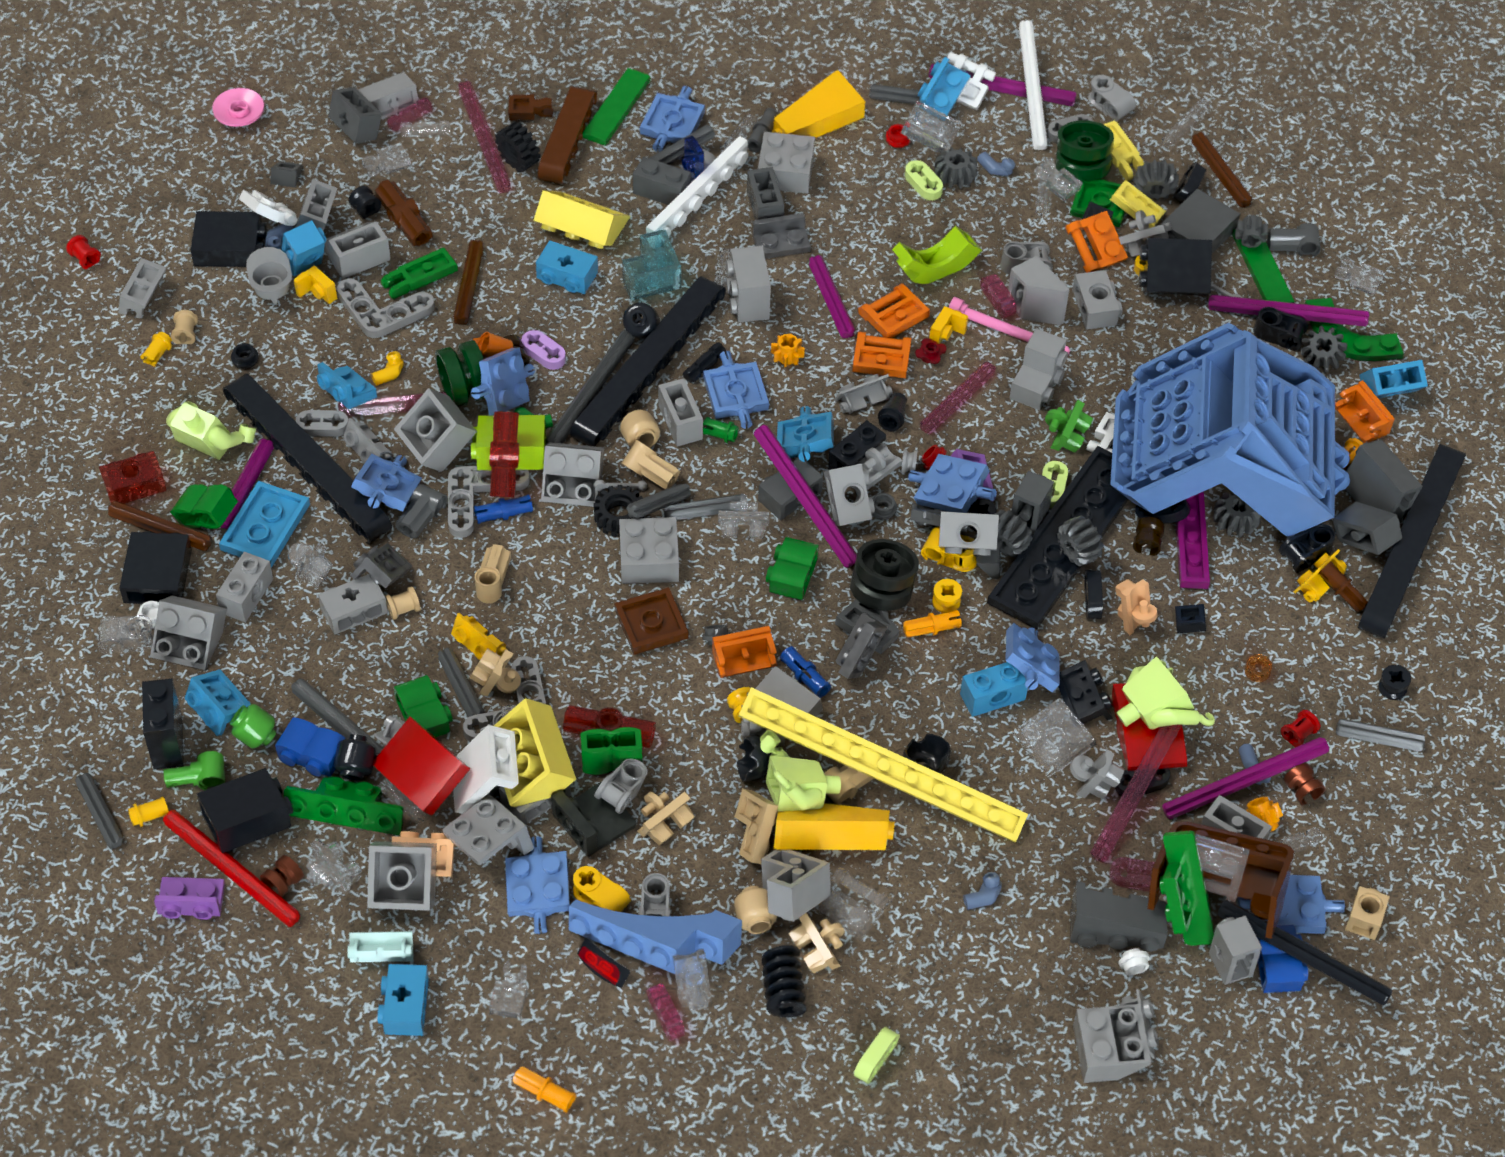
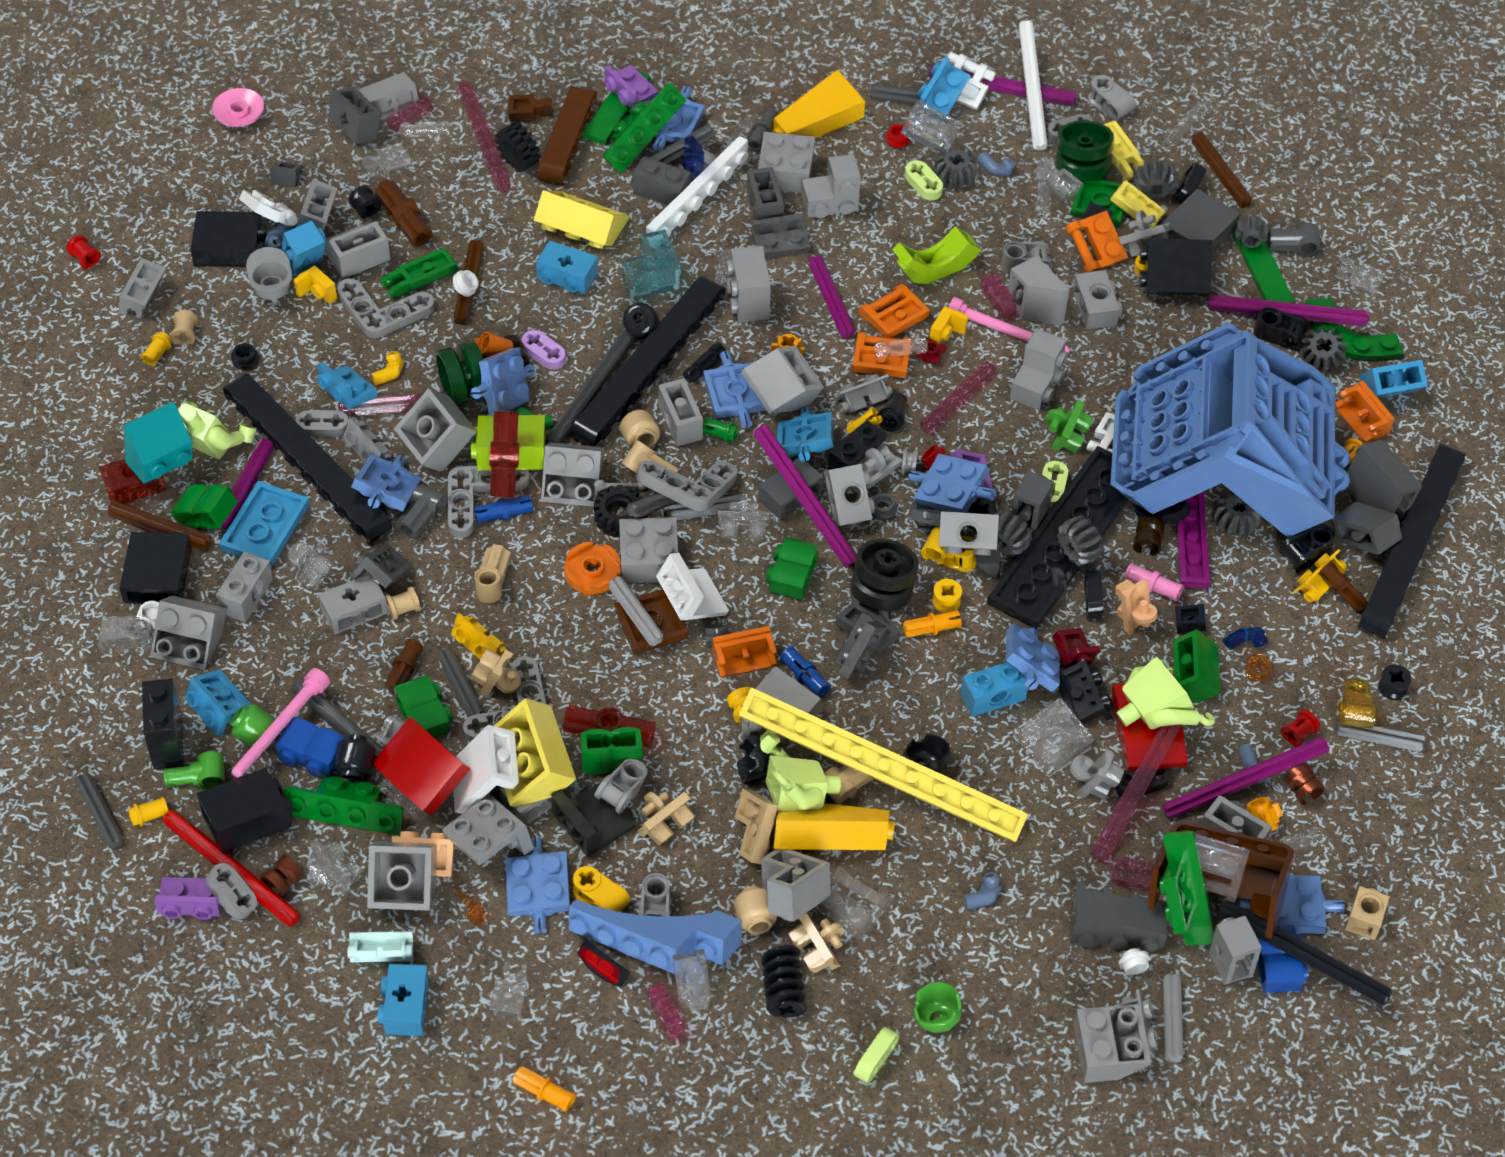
(157, 443): none -> teal slope
(231, 891): none -> light grey beam
(314, 683): none -> bright pink piece
(404, 664): none -> reddish brown axle
(465, 282): none -> white plate
(475, 911): none -> clear orange hand
(587, 581): none -> orange plate
(629, 85): none -> medium lavender bracket
(636, 611): none -> light grey axle
(641, 126): none -> green bracket
(690, 590): none -> white bracket
(692, 494): none -> light grey beam
(783, 380): none -> light grey slope
(836, 191): none -> light grey brick
(853, 424): none -> yellow pin
(900, 347): none -> clear axle
(944, 1001): none -> bright green hair
(1074, 647): none -> dark red bracket
(1156, 582): none -> bright pink pin
(1173, 1018): none -> light grey axle
(1197, 665): none -> green brick
(1245, 634): none -> clear blue arm
(1357, 704): none -> clear yellow piece

